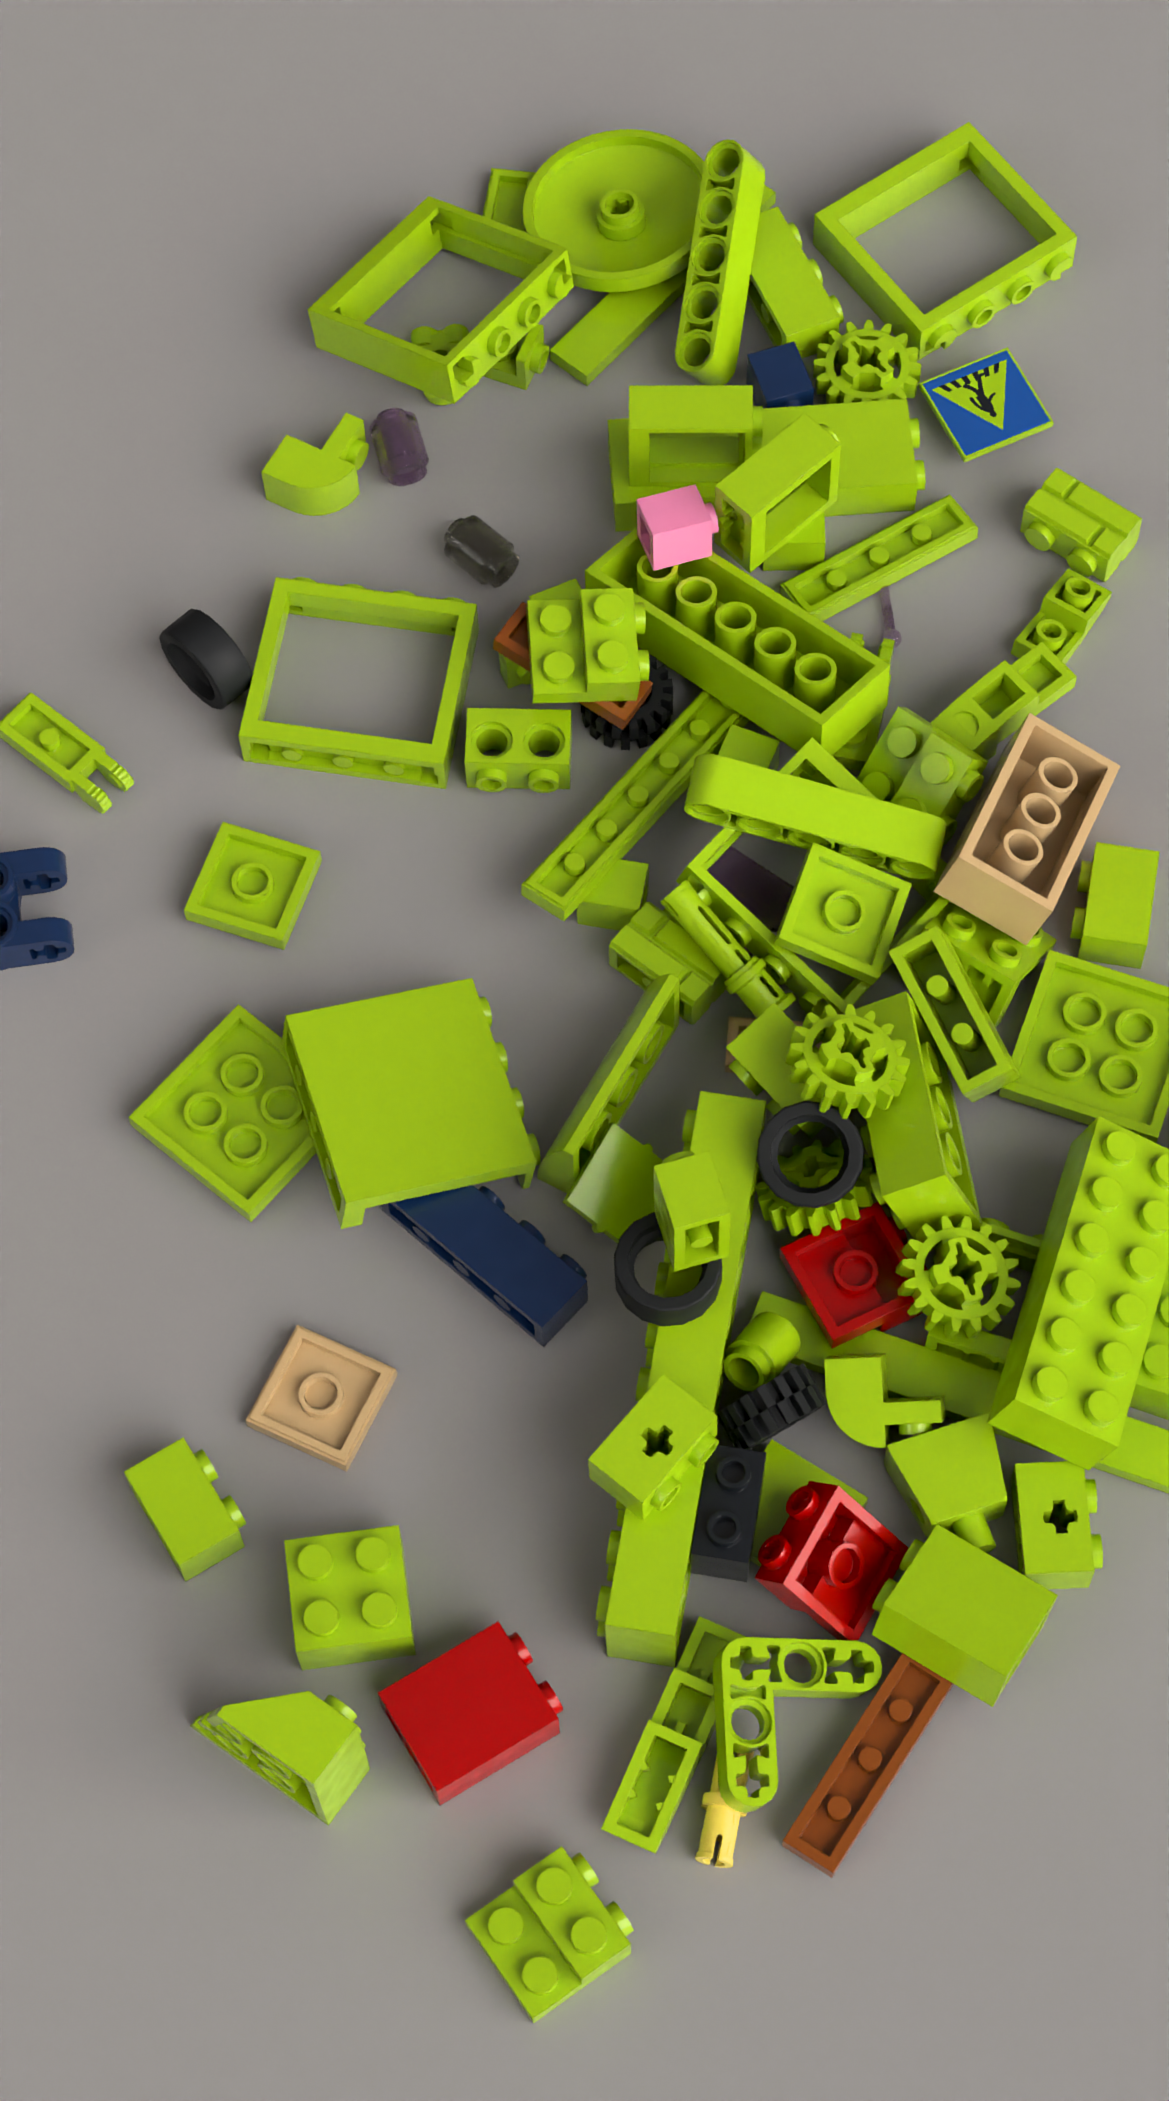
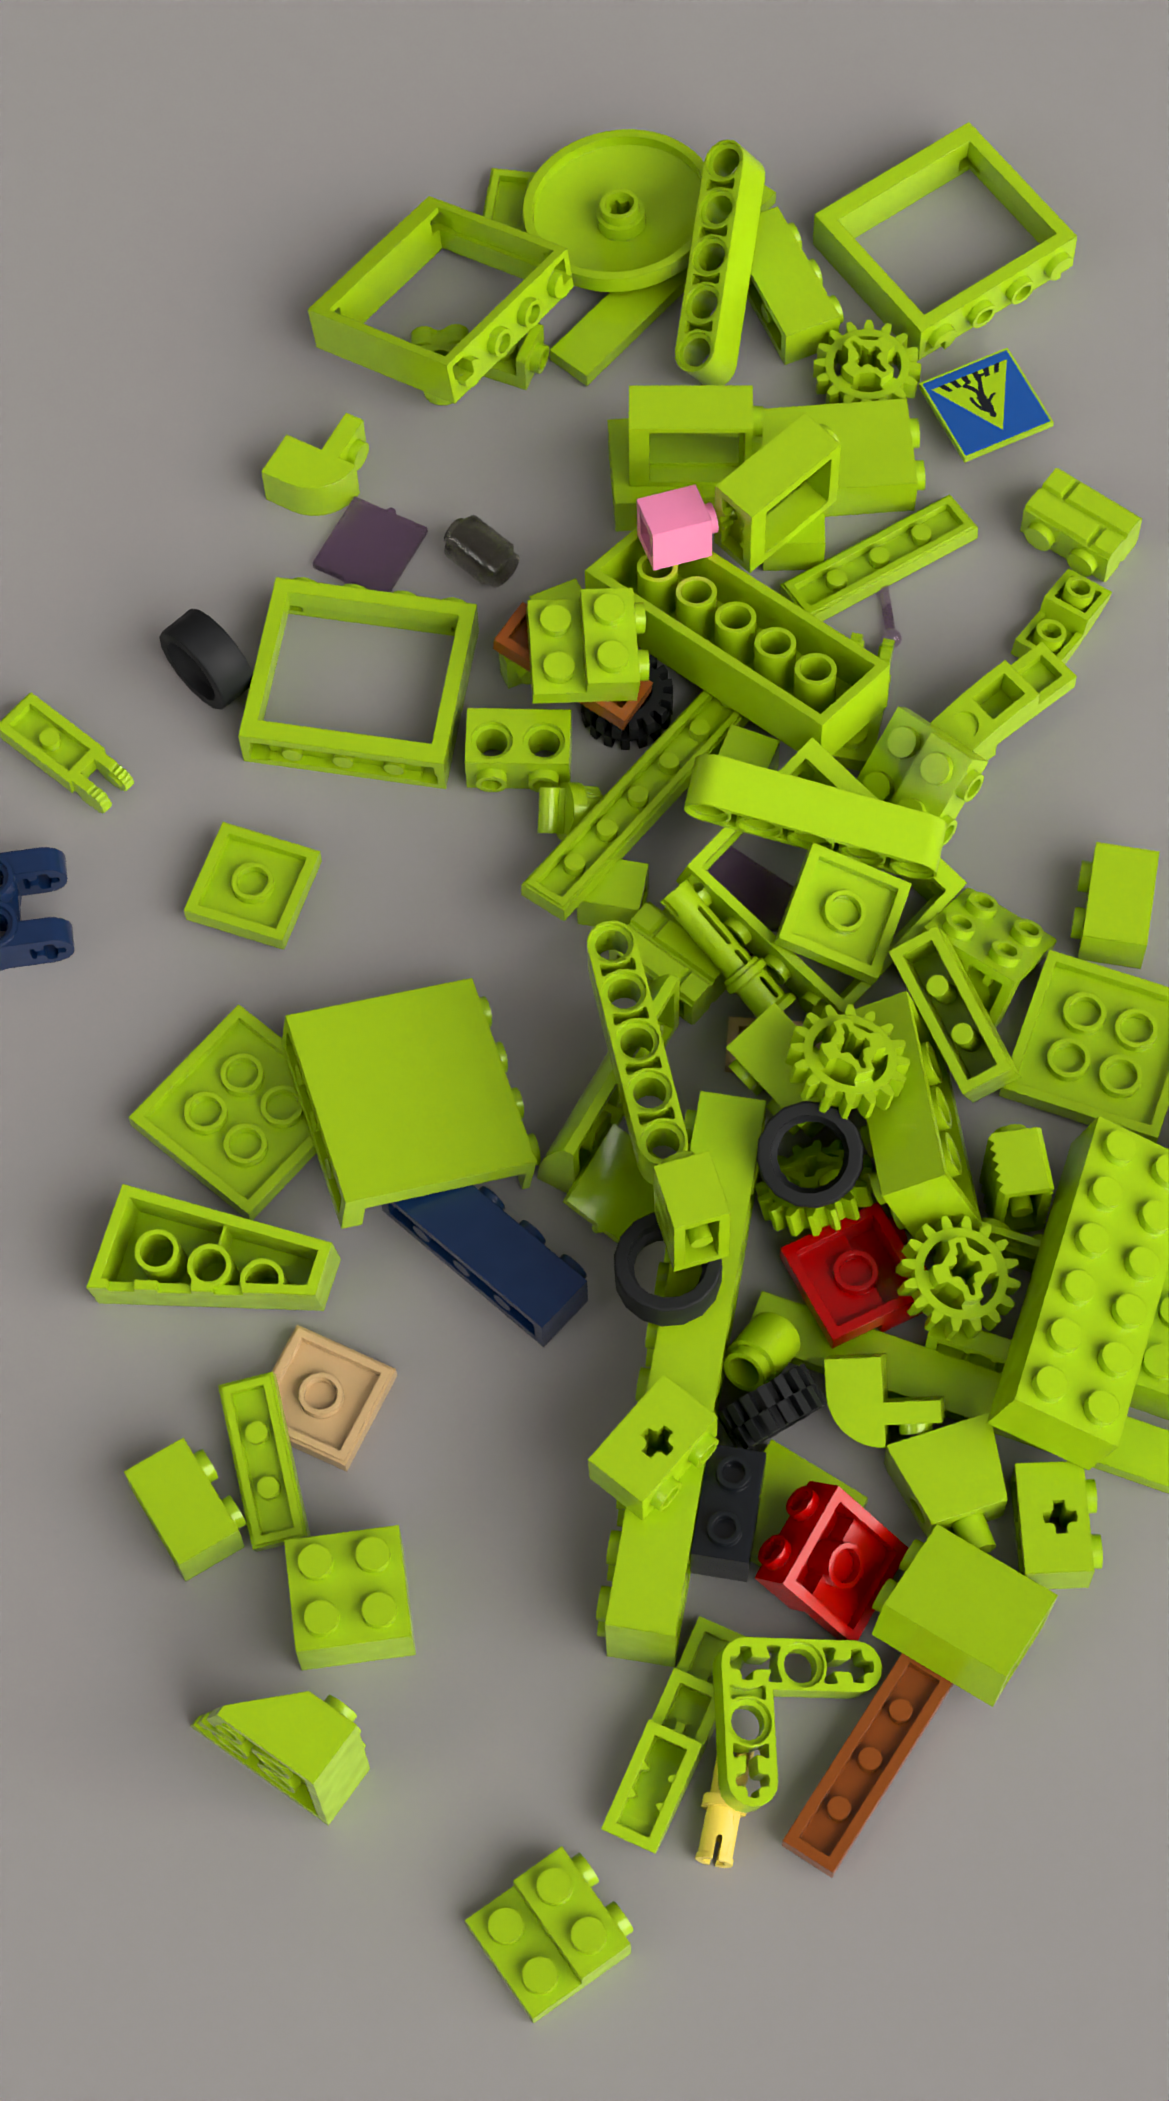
(202, 1257): none -> lime wedge
(264, 1461): none -> lime tile
(370, 546): none -> clear purple piece
(399, 446): clear purple brick -> none
(471, 1711): red brick -> none
(565, 807): none -> lime piece
(635, 1028): none -> lime beam
(779, 377): dark blue brick -> none
(1017, 1178): none -> lime brick
(1027, 829): tan brick -> none

